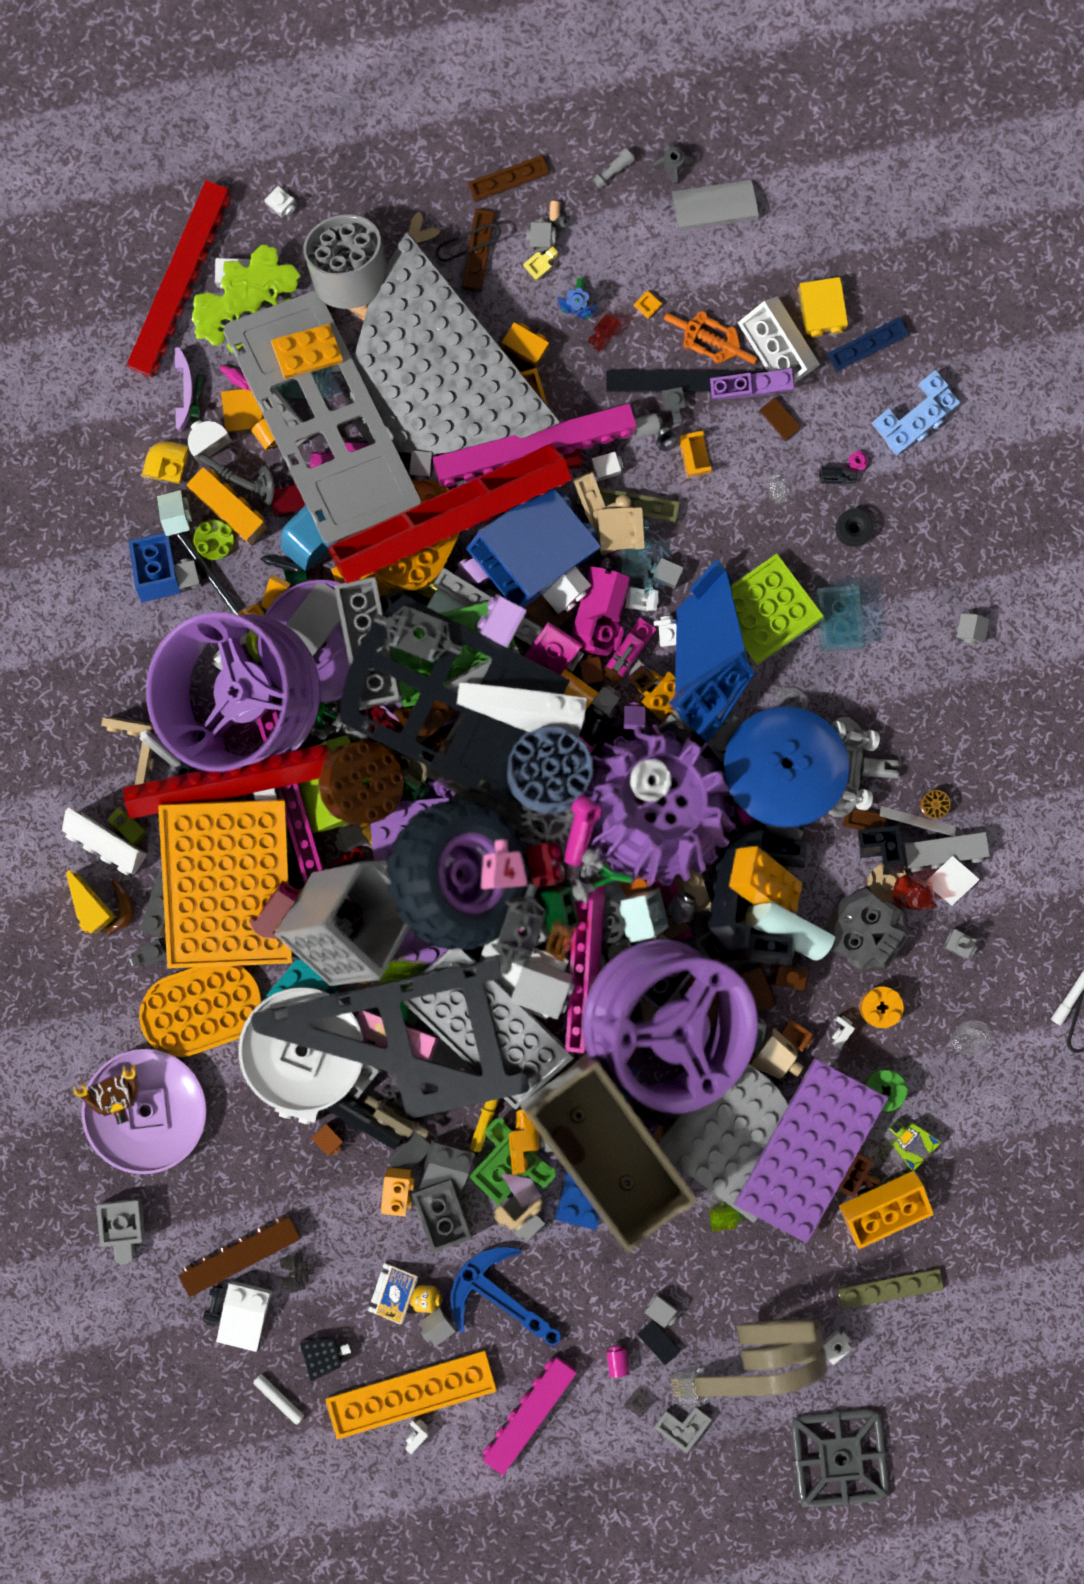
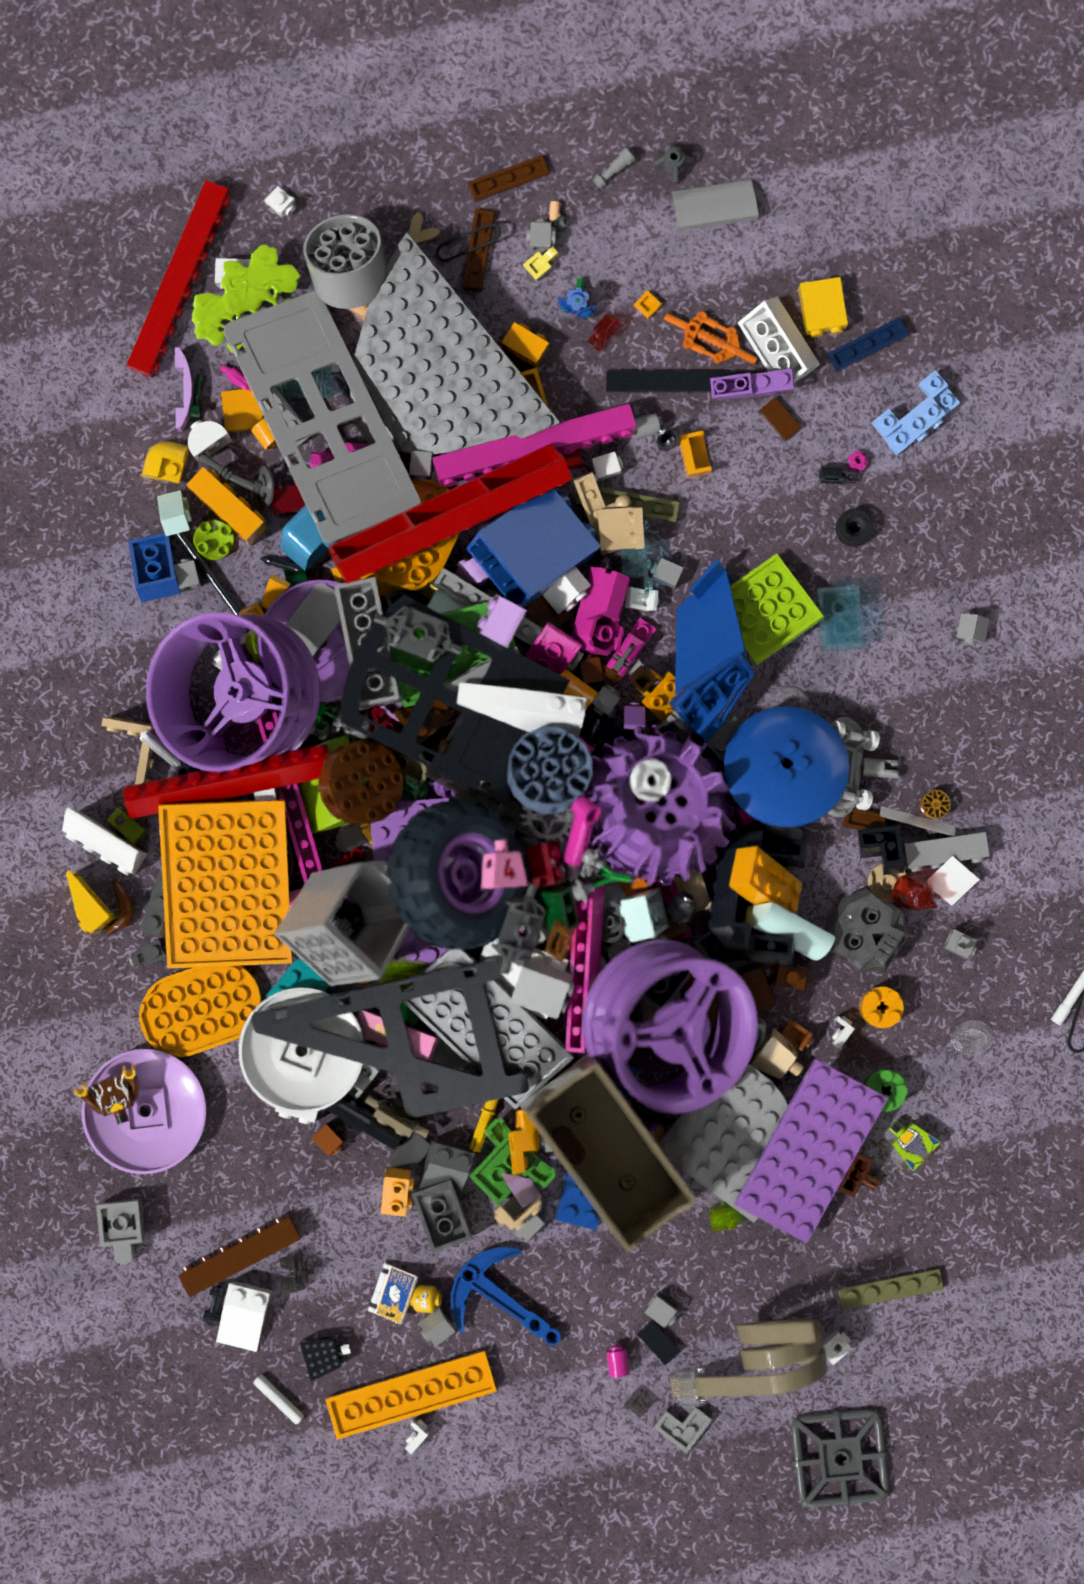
(274, 910): dark red piece -> none
(306, 351): light orange plate -> none
(529, 1415): dark pink brick -> none
(667, 631): white bracket -> none
(673, 400): dark grey plate -> none
(778, 489): clear head -> none
(886, 1209): light orange brick -> none

